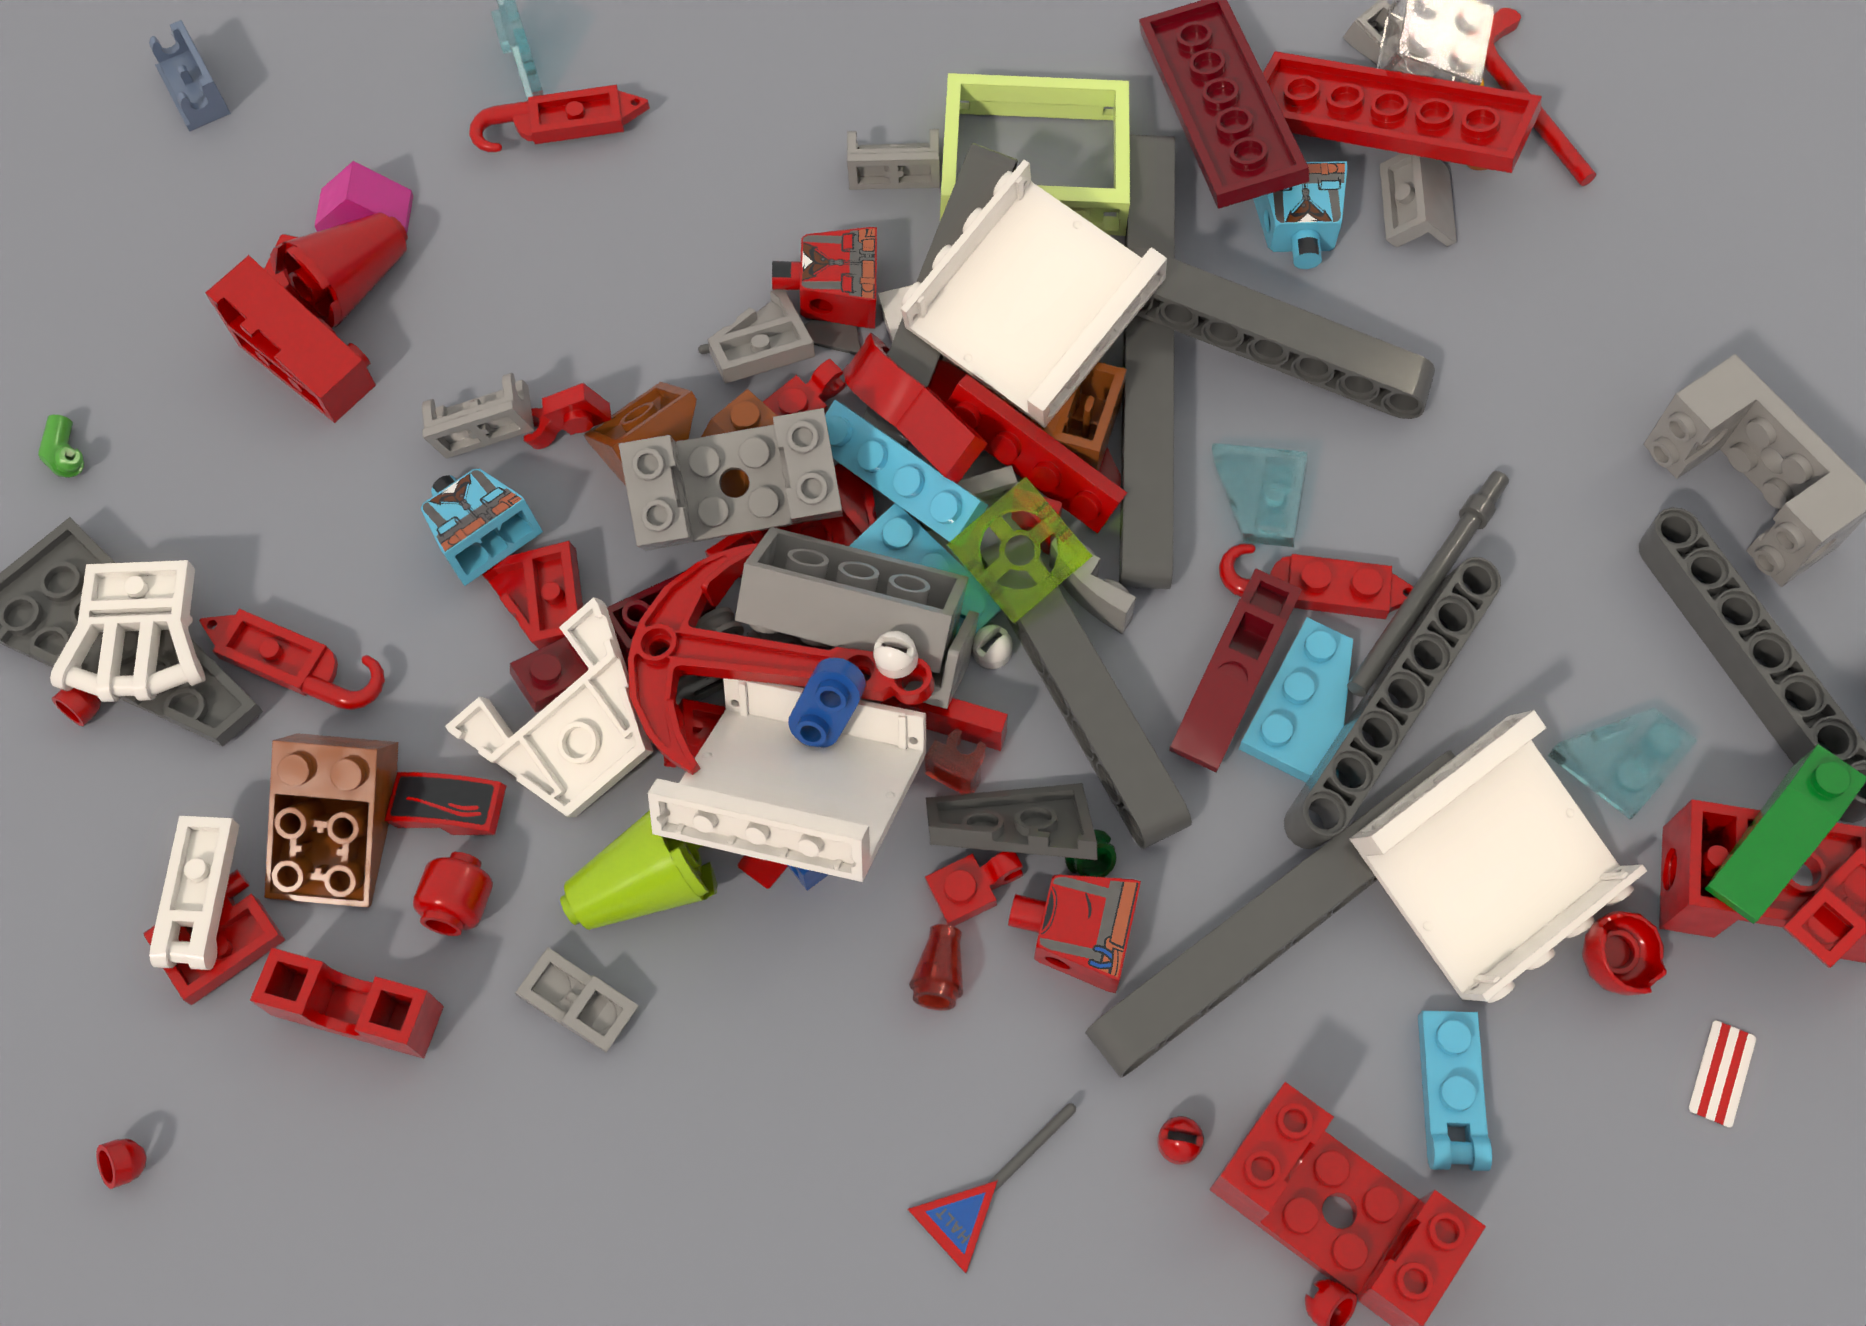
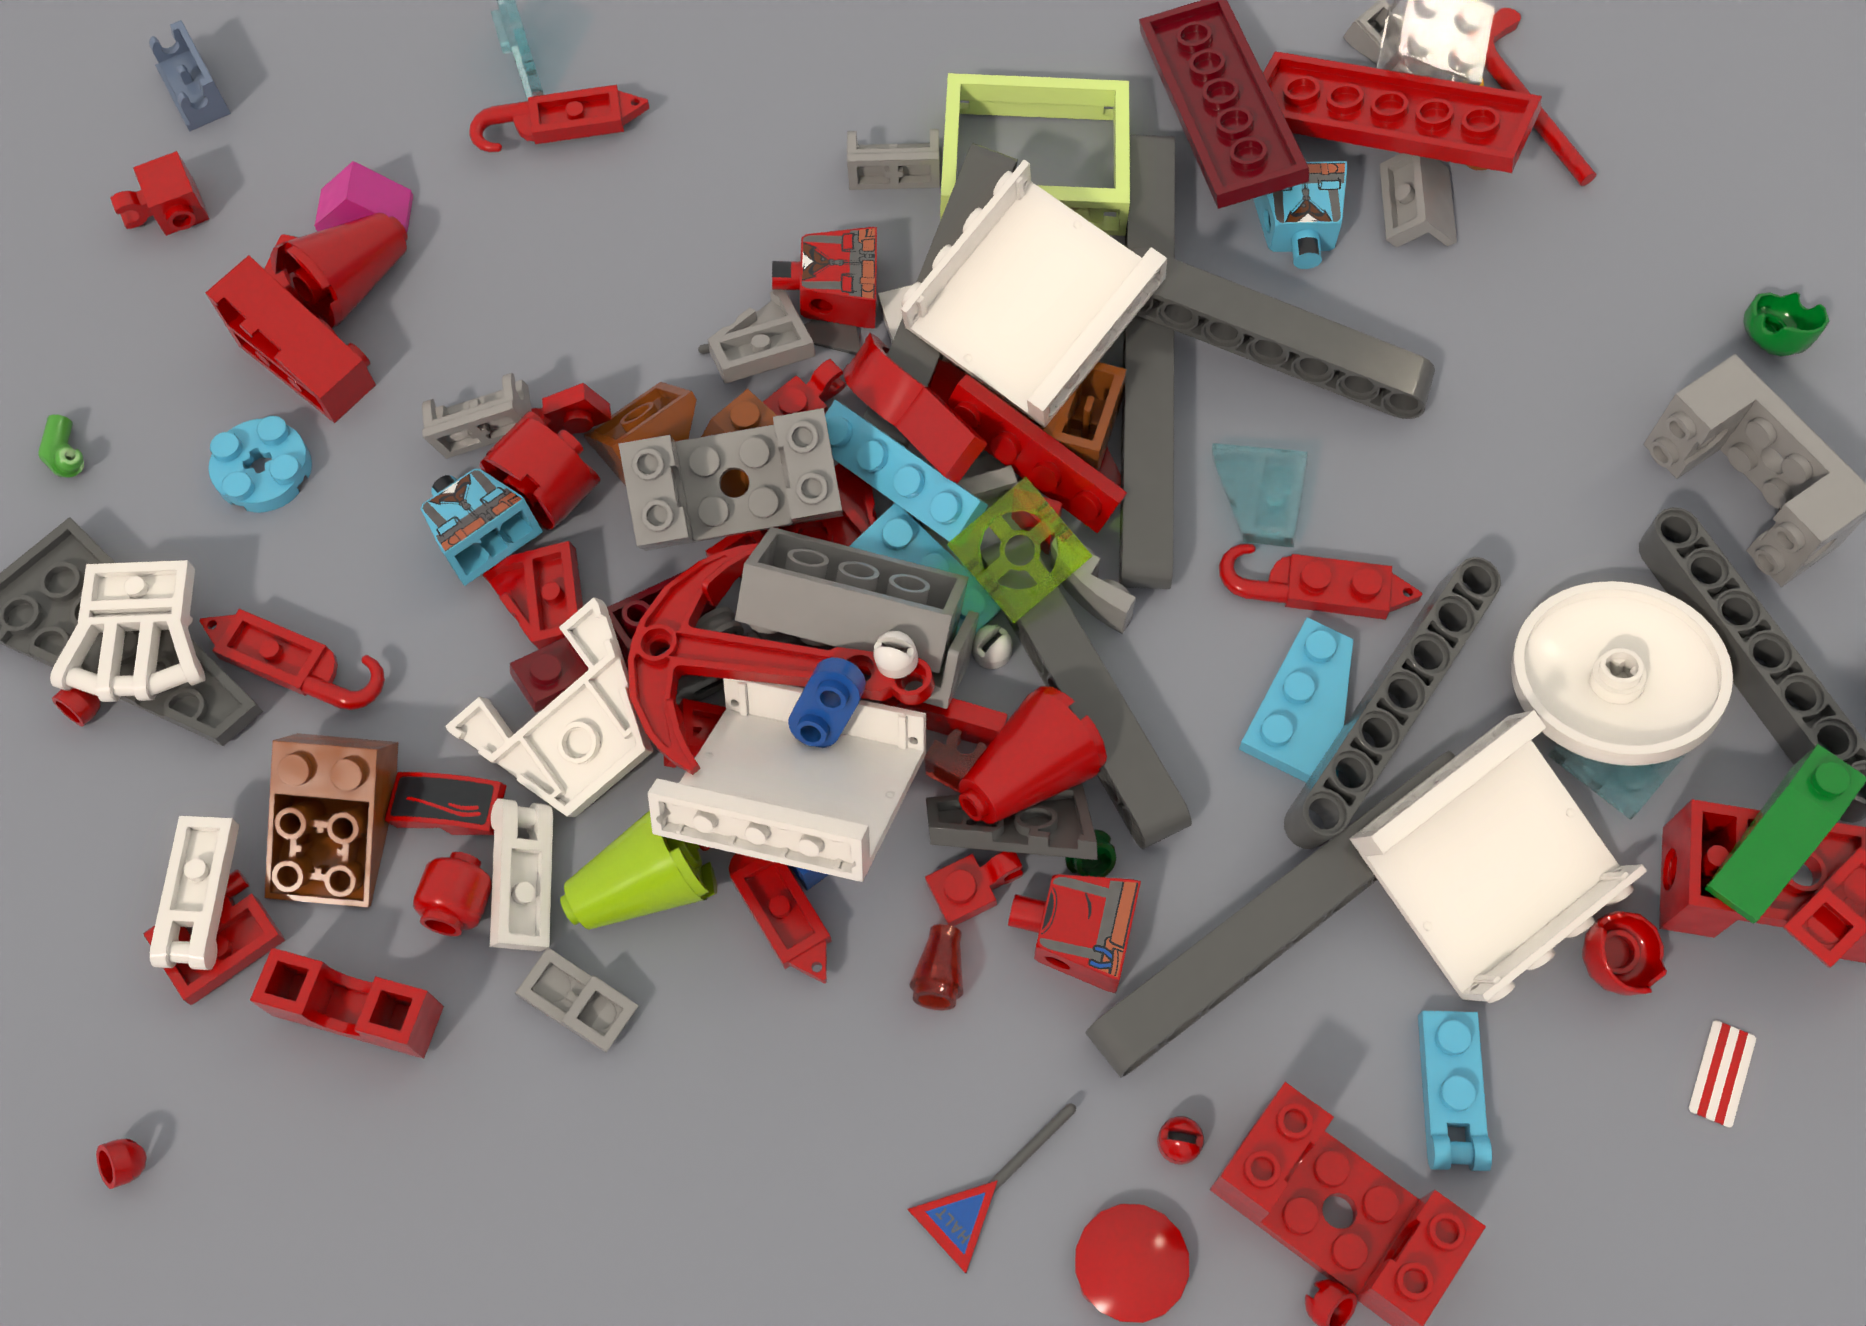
(165, 193): none -> red brick
(244, 444): none -> medium azure plate
(521, 876): none -> white plate
(541, 469): none -> red brick
(782, 913): none -> red plate
(1032, 758): none -> red cone
(1132, 1263): none -> red dish
(1235, 670): dark red slope -> none
(1473, 516): dark grey bar -> none
(1622, 673): none -> white dish
(1783, 324): none -> green hair

